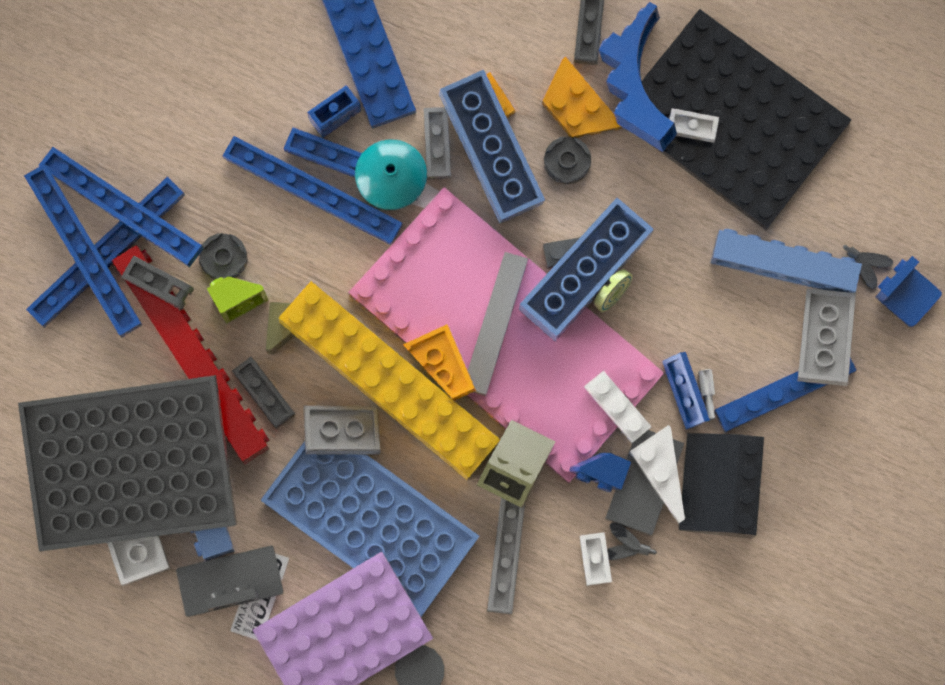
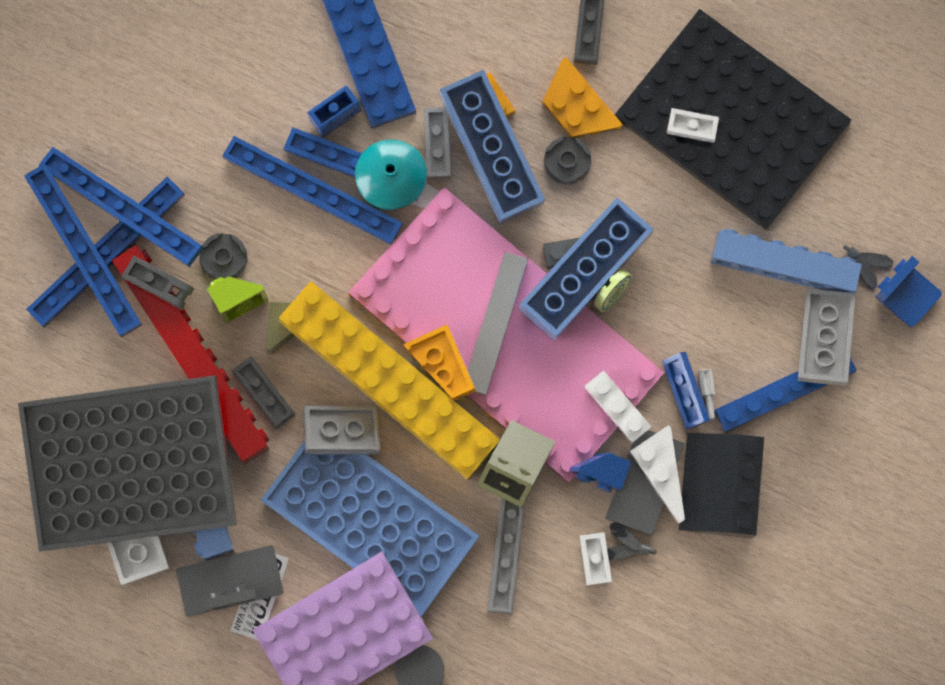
(636, 110): blue arch -> none

